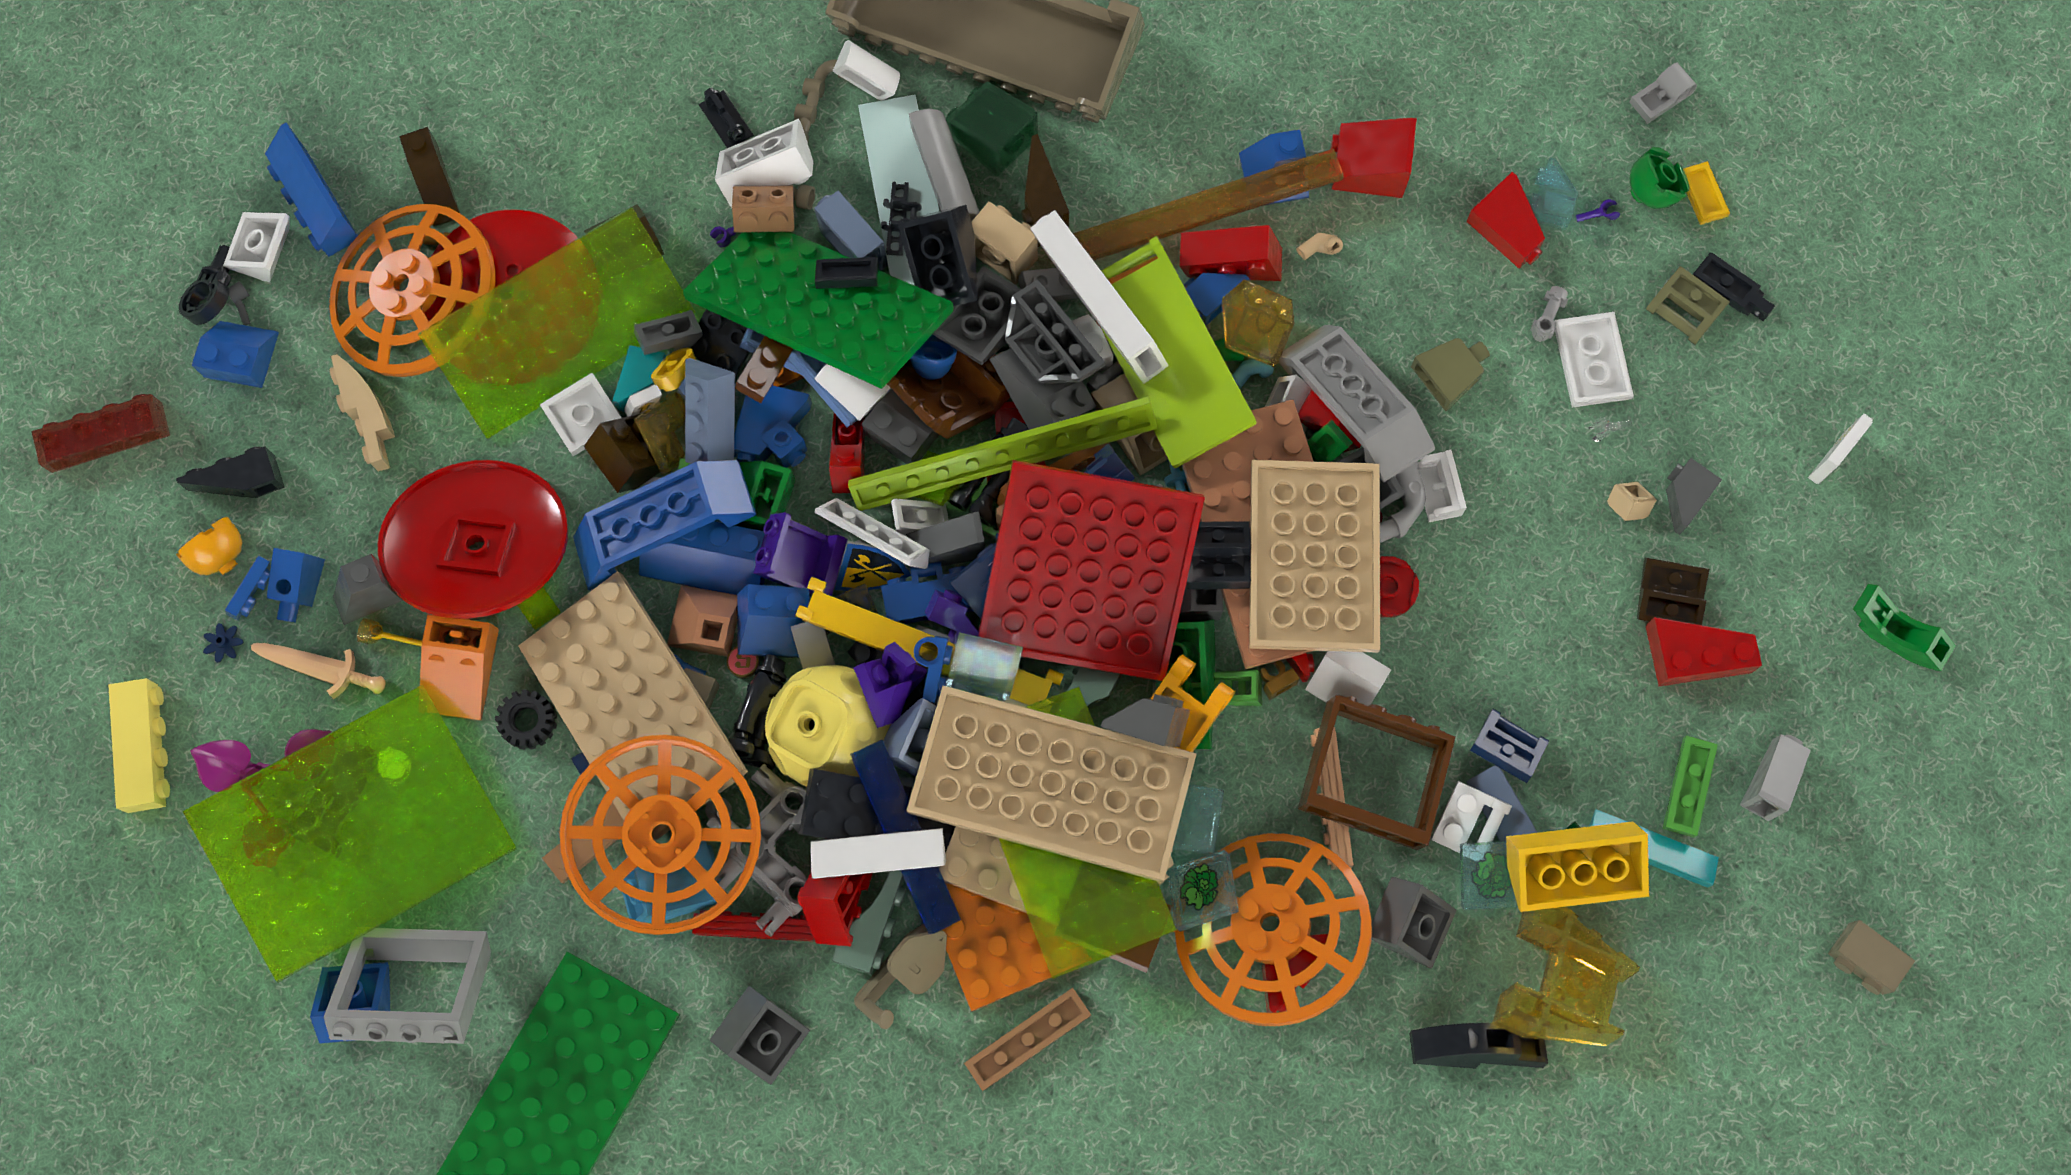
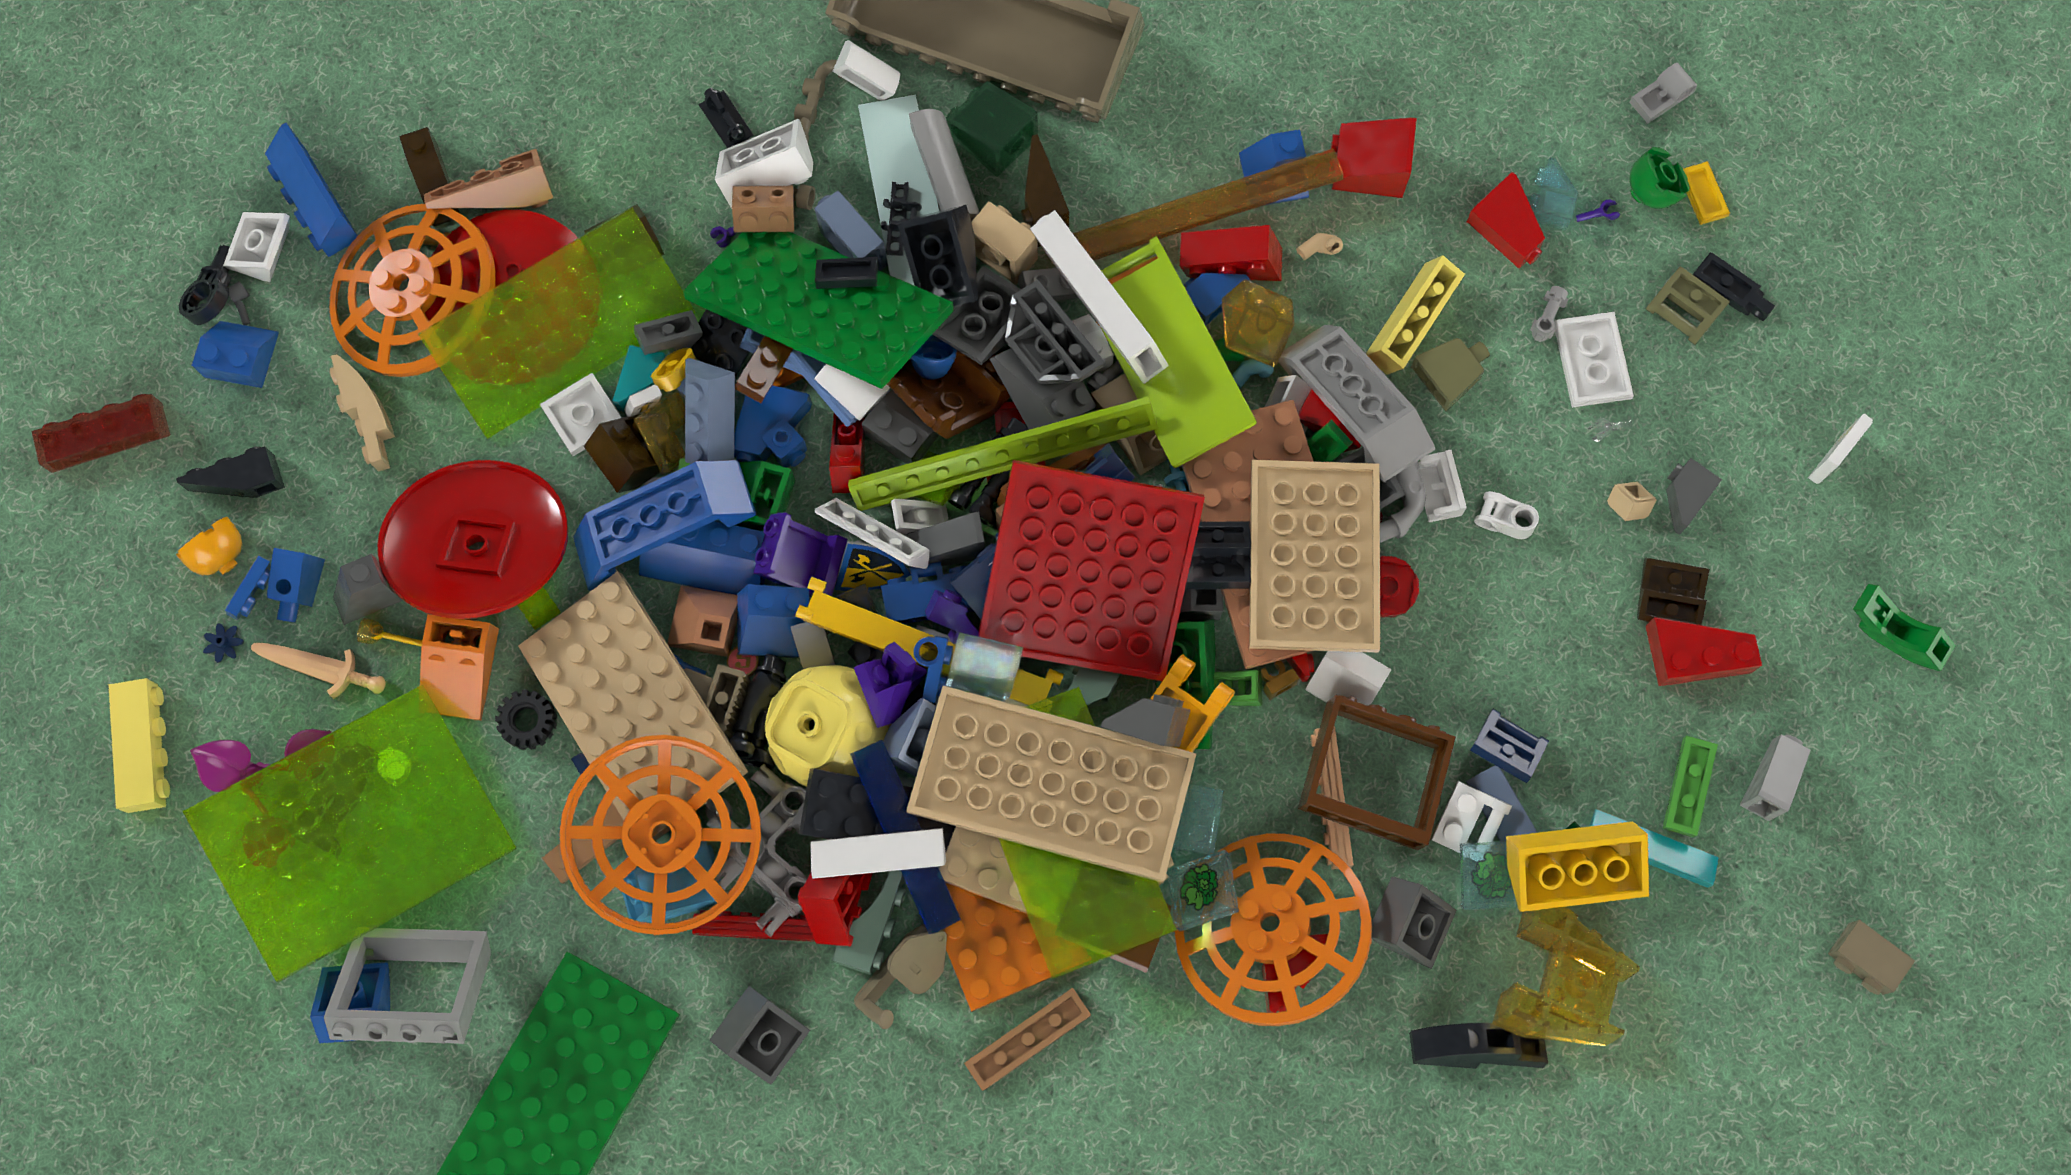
(515, 184): none -> nougat wedge
(727, 697): none -> dark tan brick
(1414, 315): none -> light yellow brick
(1504, 516): none -> white piece

